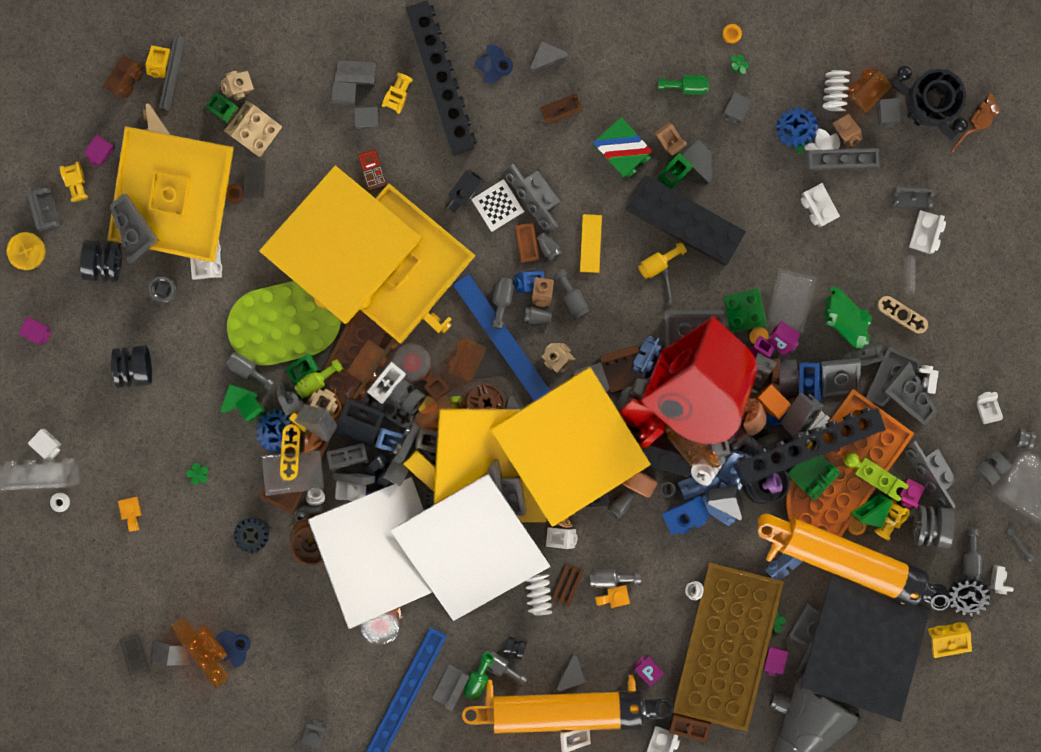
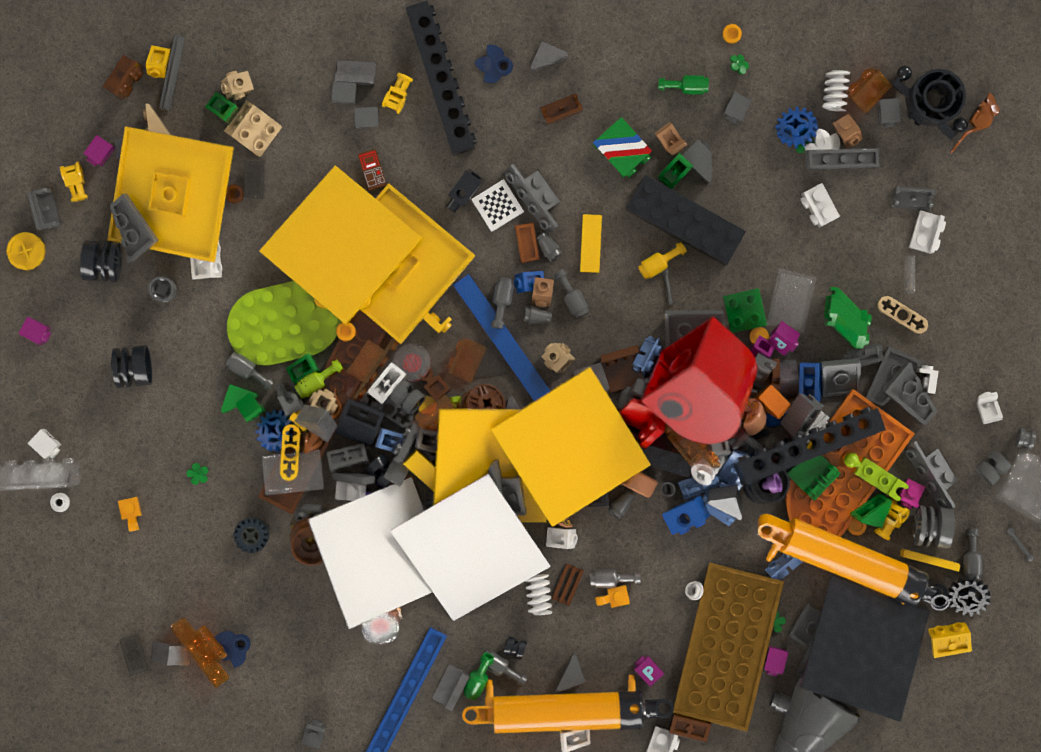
(315, 497): white plate -> none
(345, 332): none -> light orange tile
(930, 559): none -> yellow tile
(999, 576): white bracket -> none

